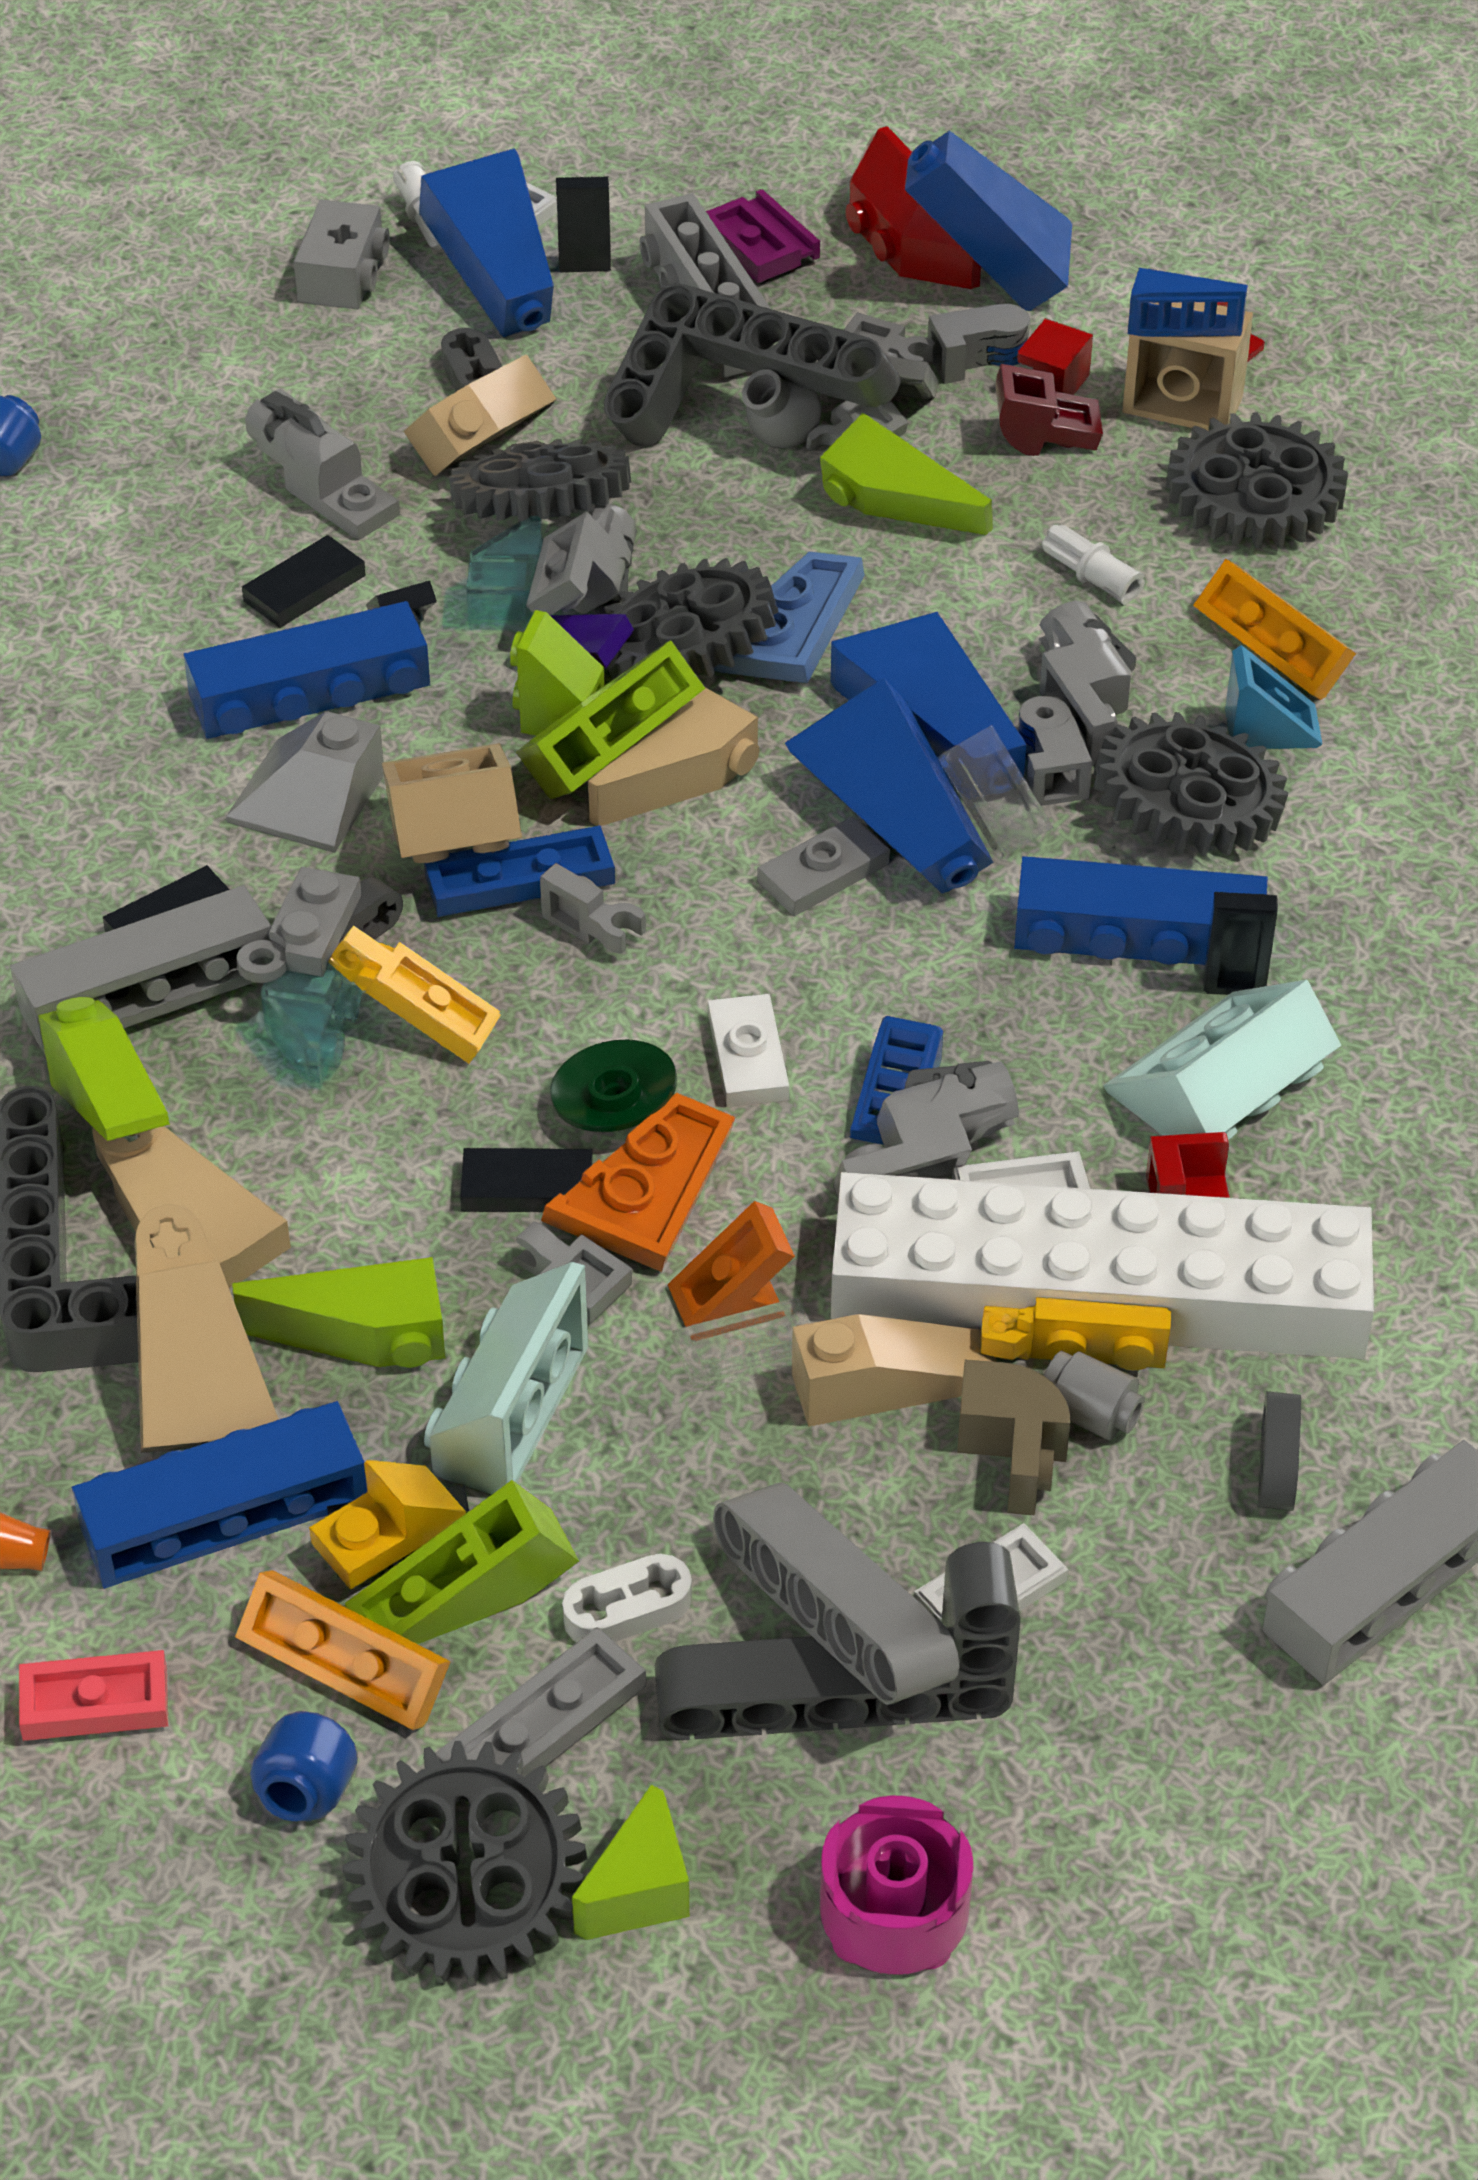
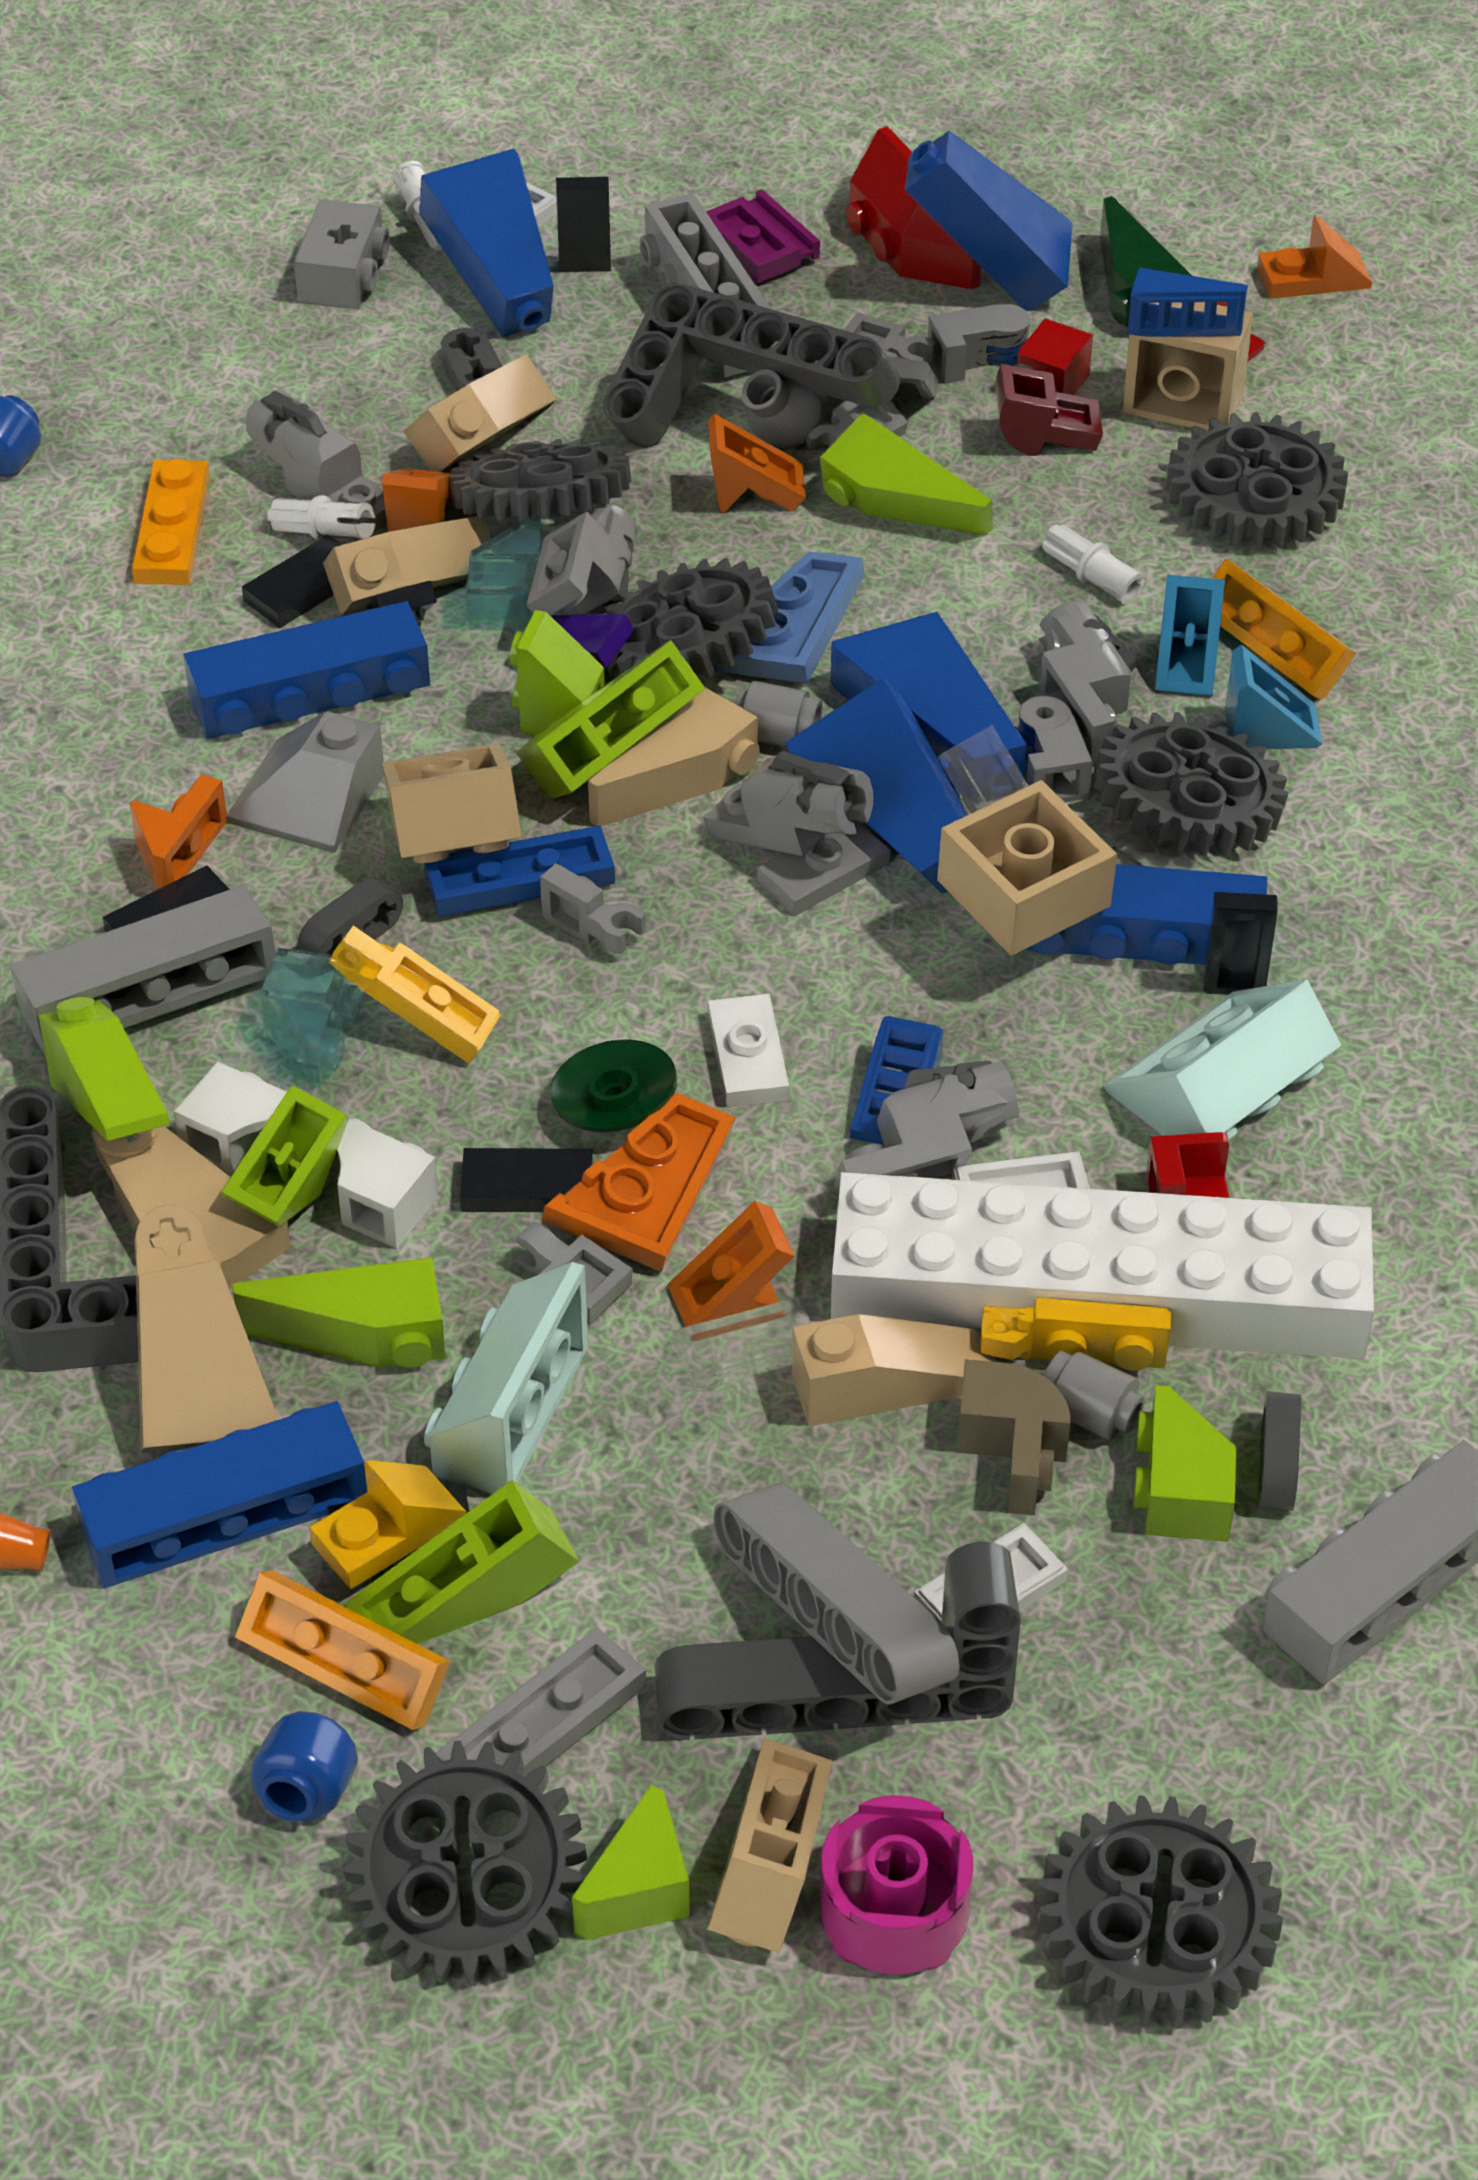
(93, 1695): coral plate -> none
(171, 522): none -> light orange plate
(178, 839): none -> orange slope
(288, 1158): none -> lime slope
(304, 928): light grey hinge -> none
(321, 517): none -> white axle
(380, 1180): none -> white arch
(402, 559): none -> tan slope
(415, 497): none -> orange slope
(627, 1598): white beam -> none
(749, 462): none -> orange slope
(771, 1846): none -> tan slope
(780, 711): none -> light grey brick
(792, 805): none -> light grey plate
(1026, 867): none -> tan brick
(1125, 249): none -> dark green slope
(1188, 1472): none -> lime slope
(1189, 635): none -> dark azure slope
(1229, 1920): none -> dark grey gear
(1324, 267): none -> orange slope

